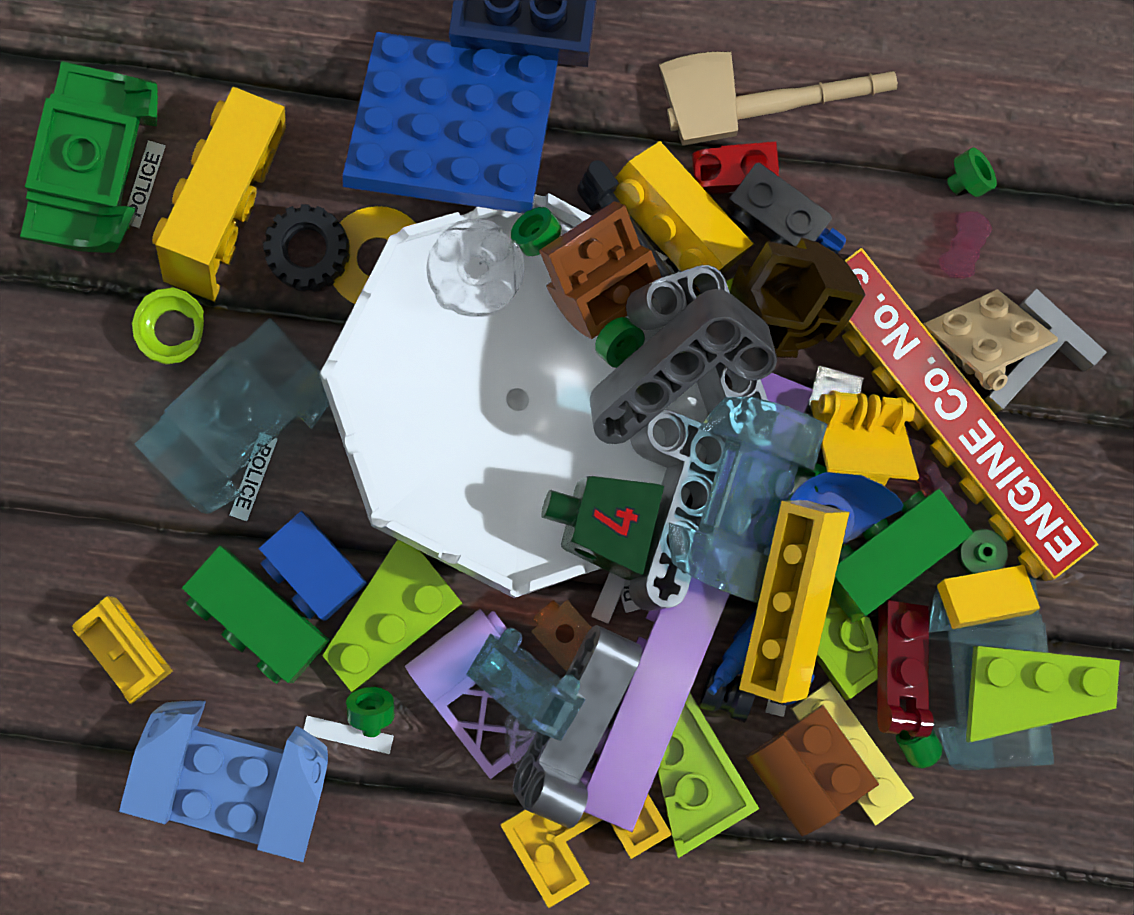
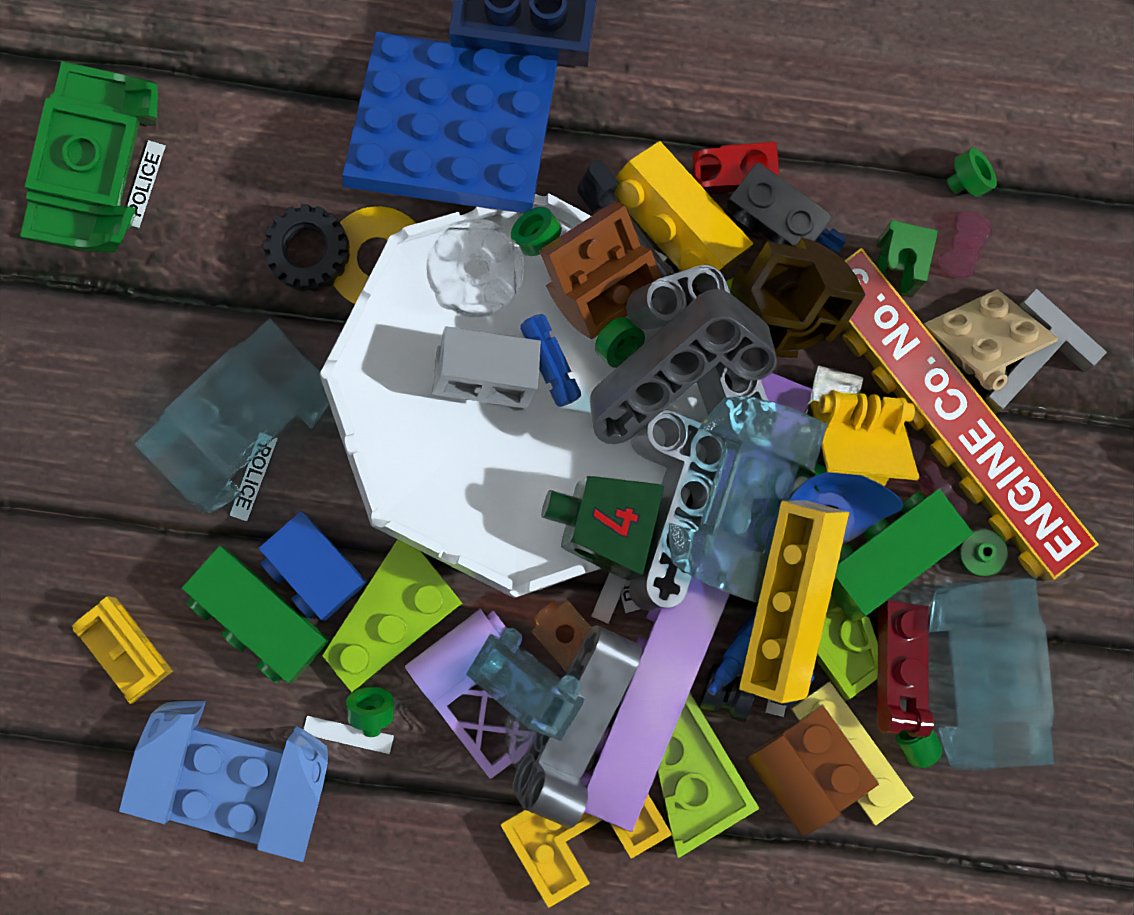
(151, 309): lime piece -> none
(218, 192): yellow wedge -> none
(486, 367): none -> light grey hinge
(552, 361): none -> blue axle
(707, 107): tan piece -> none
(907, 250): none -> green hinge
(988, 596): yellow tile -> none
(1034, 689): lime wing -> none

